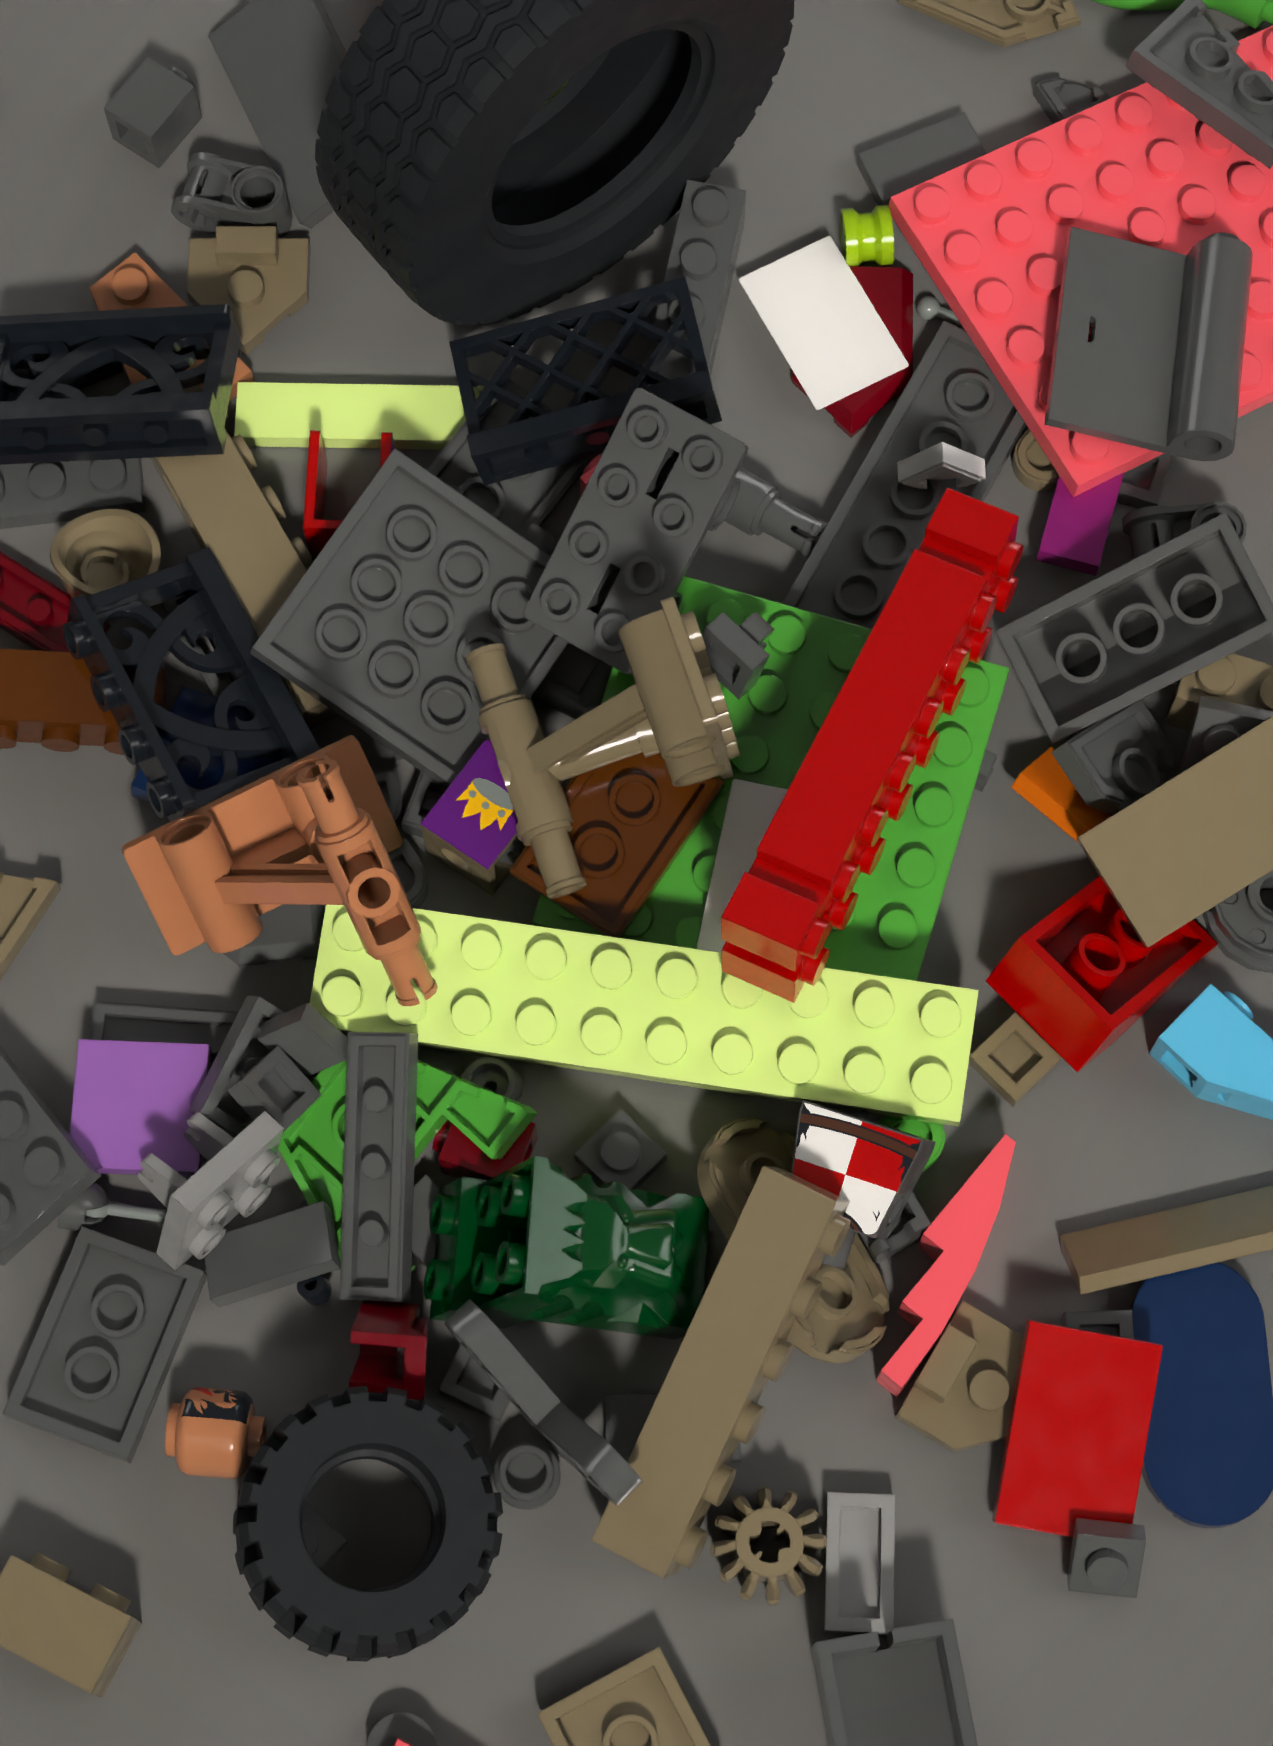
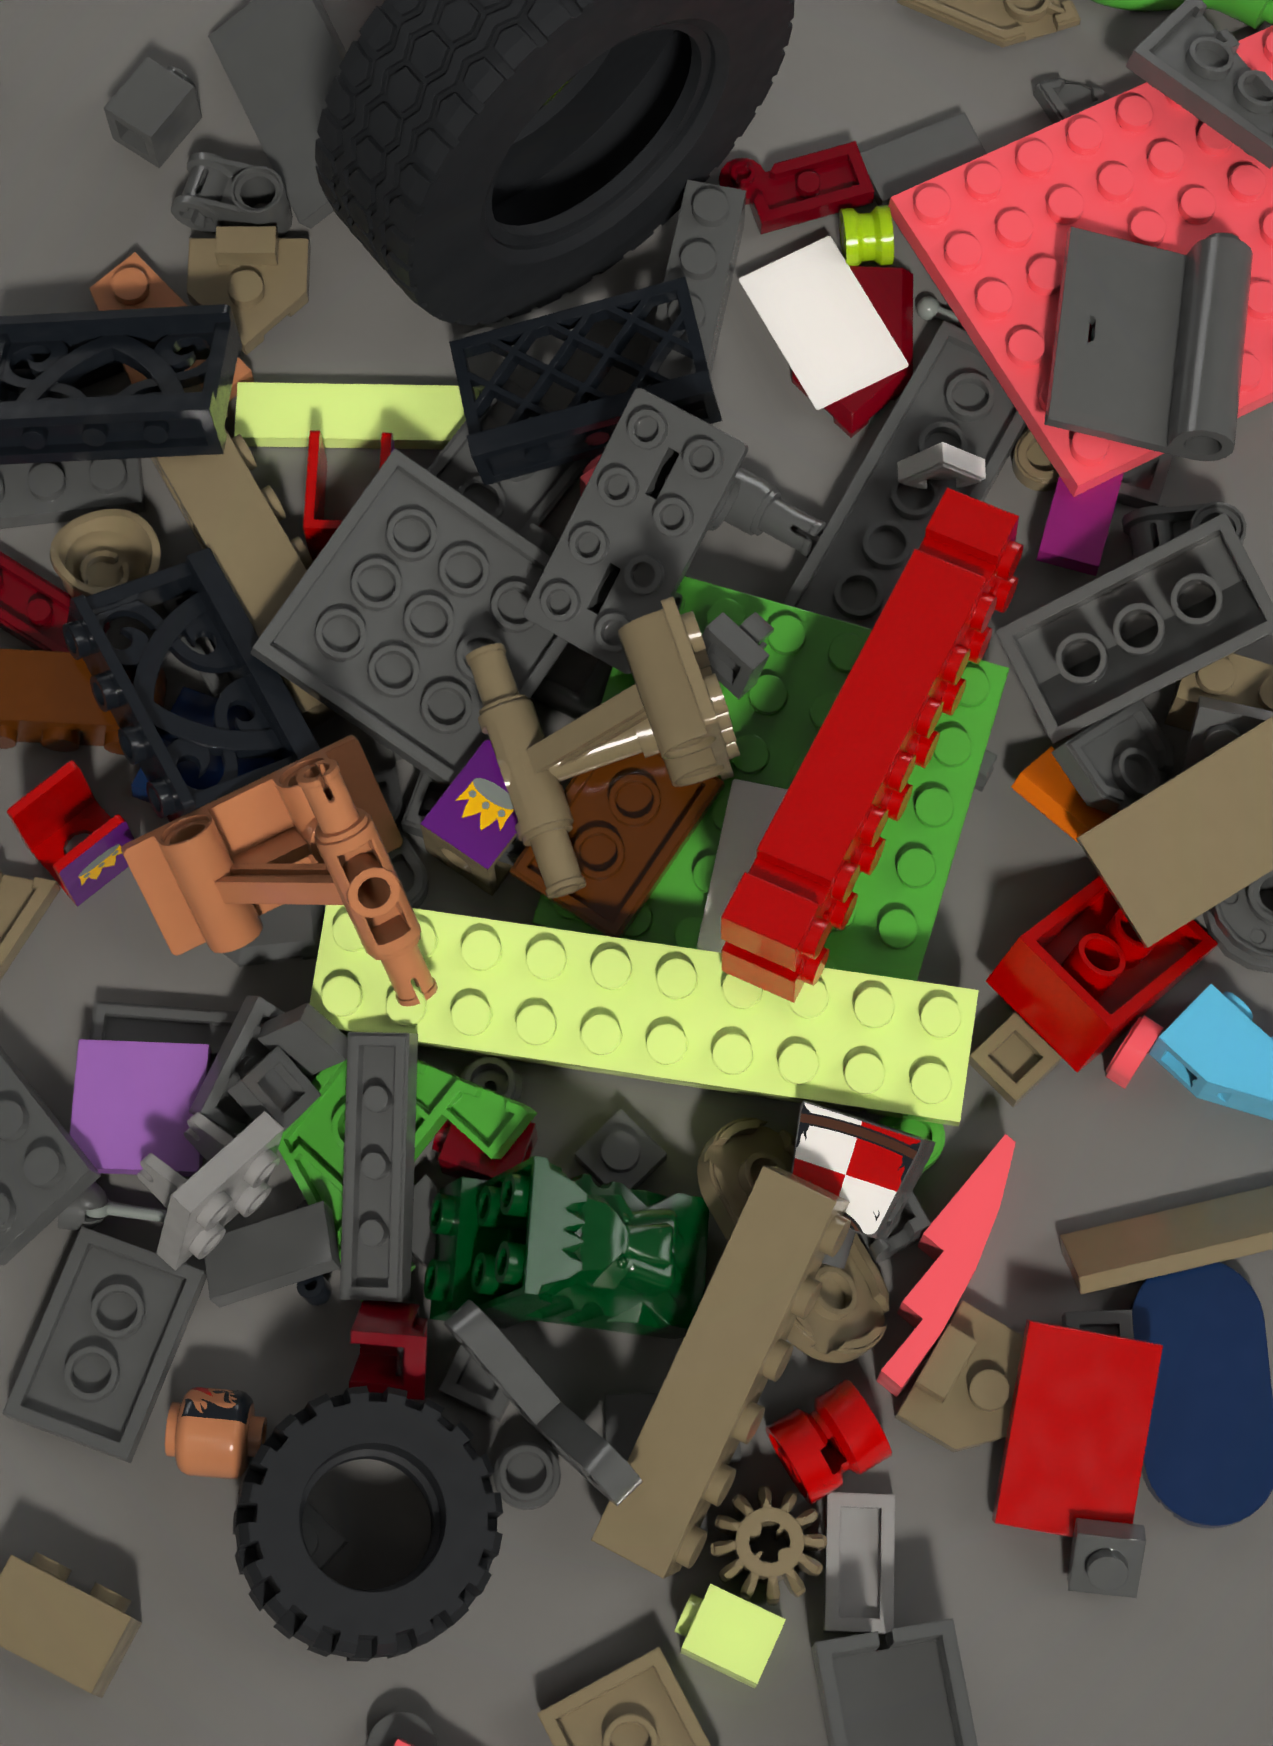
(57, 813): none -> red piece
(729, 1634): none -> yellowish green brick
(801, 186): none -> dark red hinge
(843, 1422): none -> red wheel
(1133, 1051): none -> coral tile

